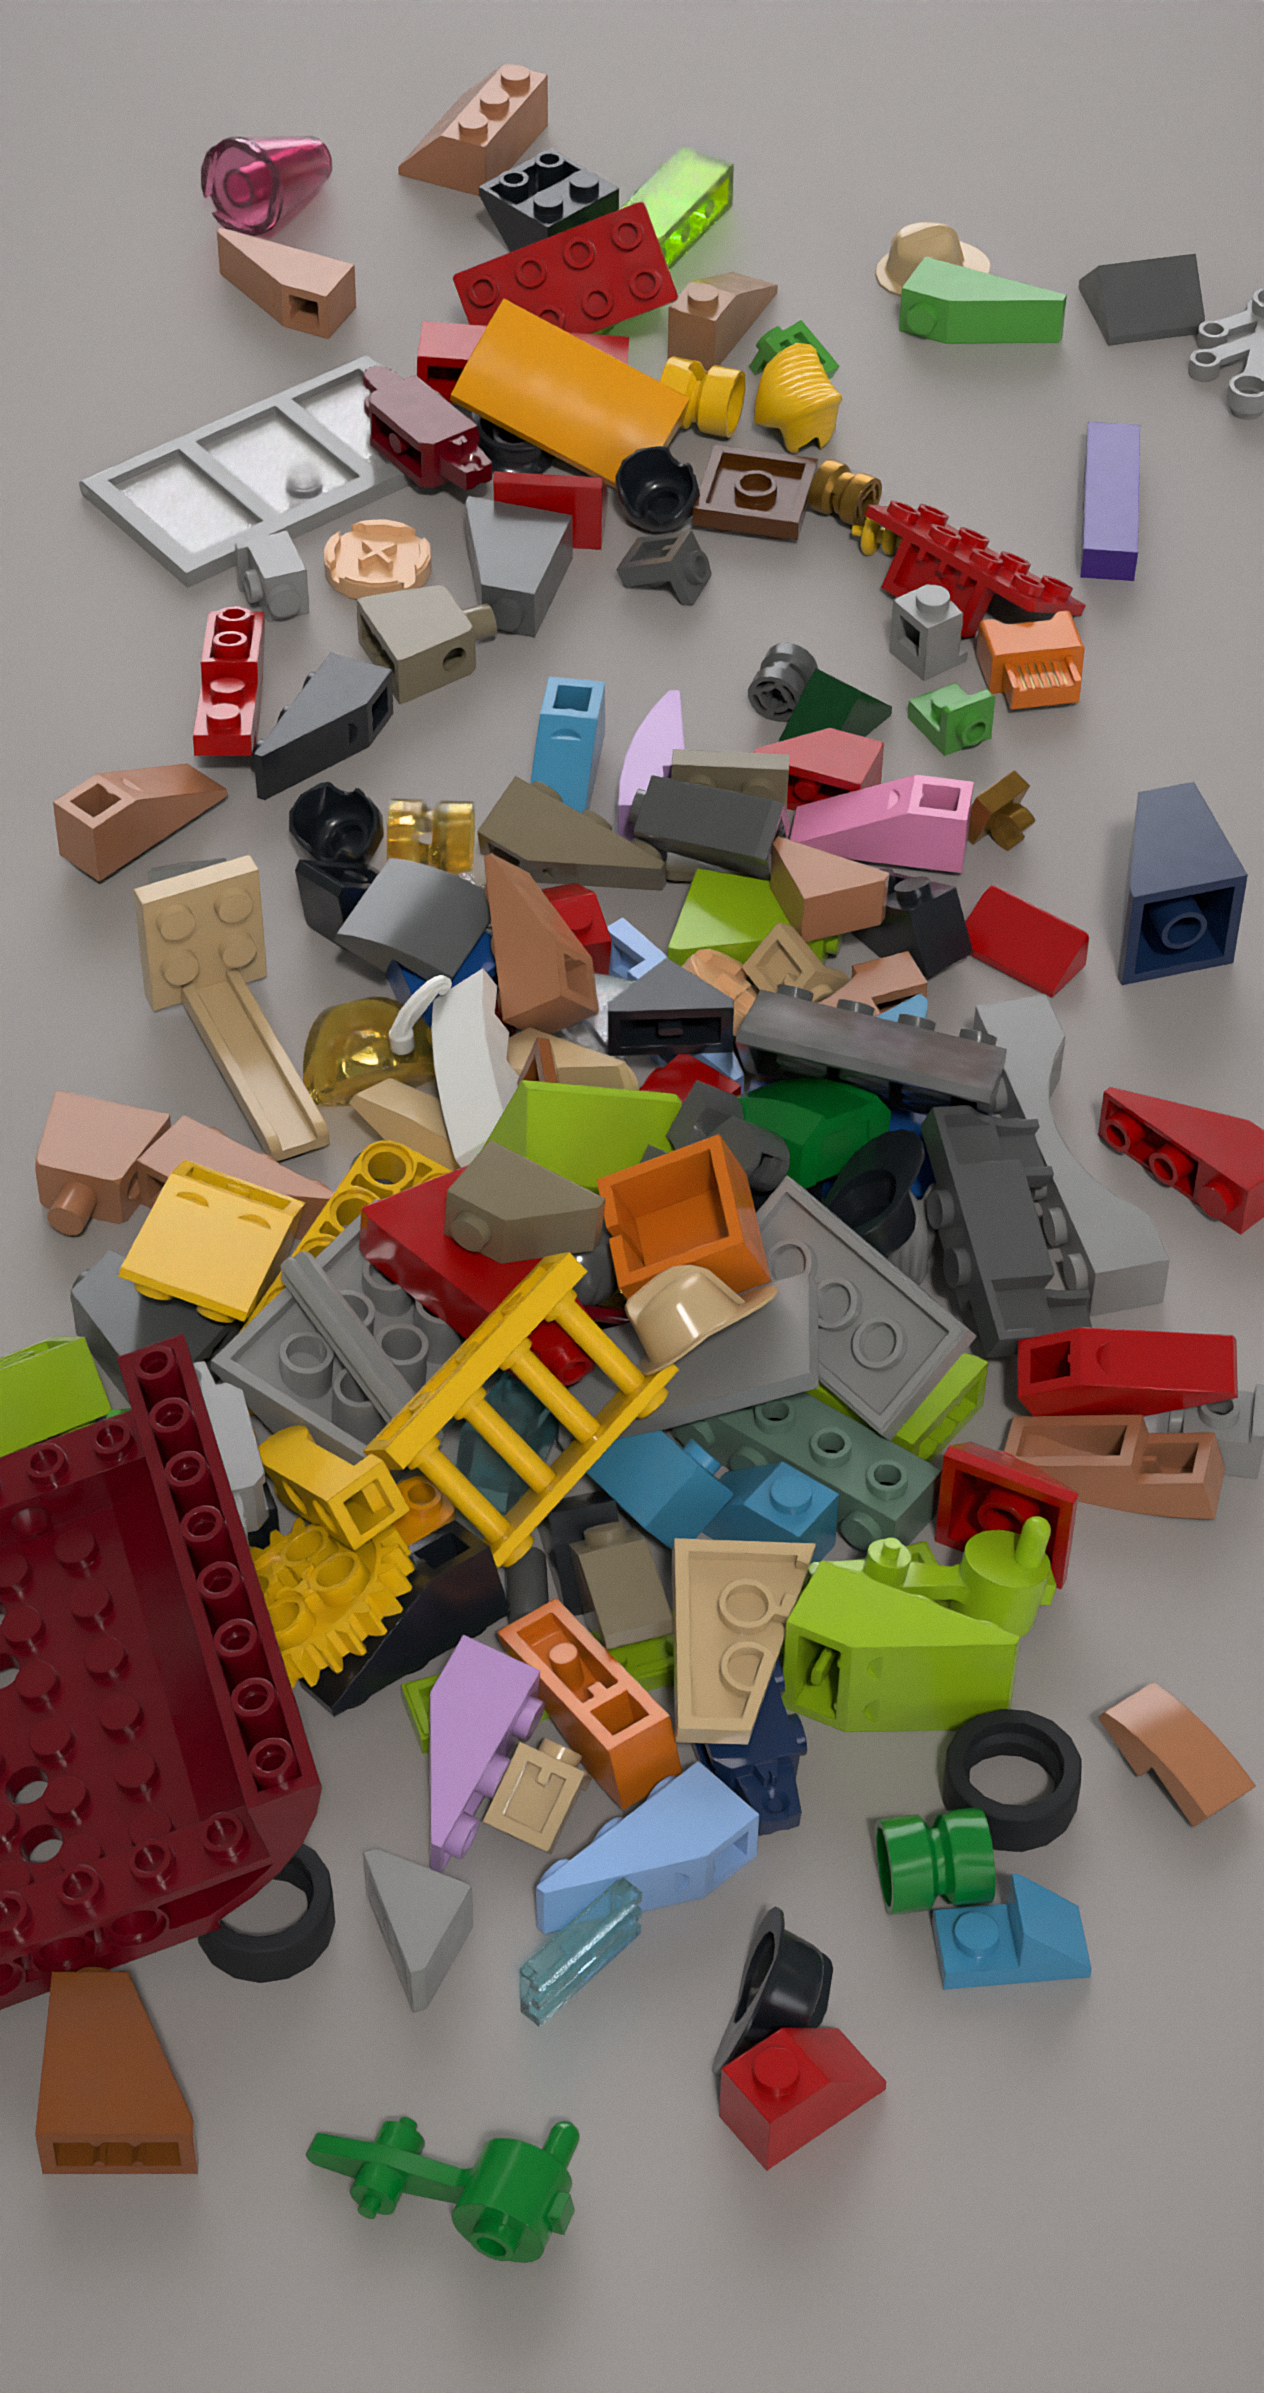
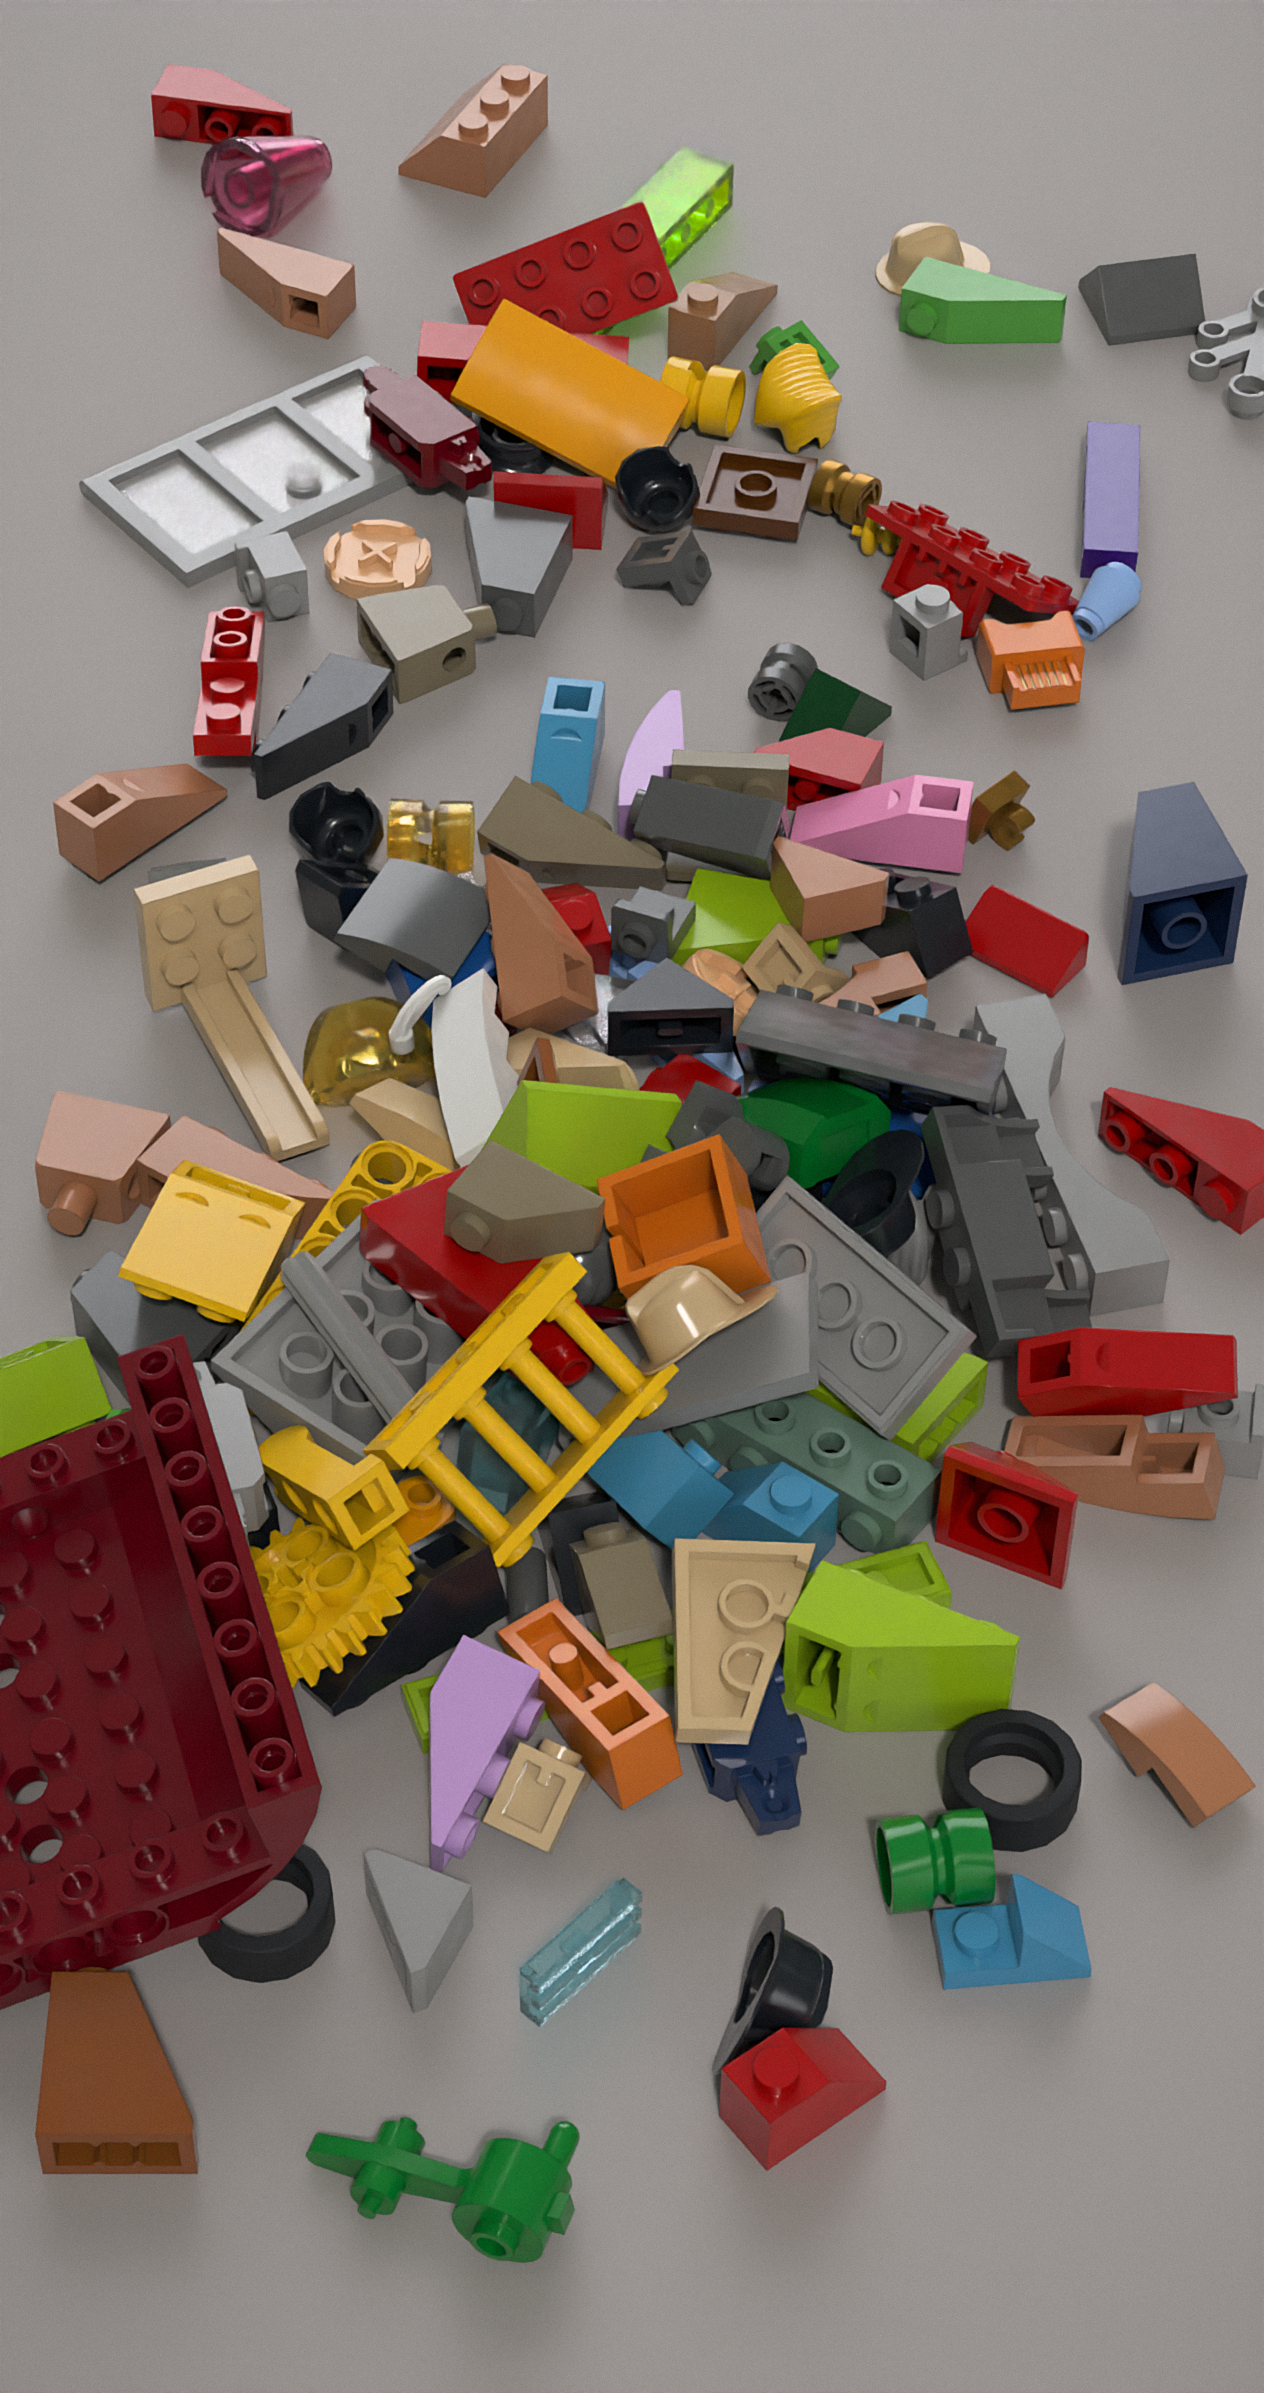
(212, 107): none -> red slope
(545, 198): black slope -> none
(651, 924): none -> dark grey bracket
(669, 1848): light blue slope -> none
(953, 717): bright green bracket -> none
(997, 1581): lime piece -> none
(1106, 599): none -> light blue cone

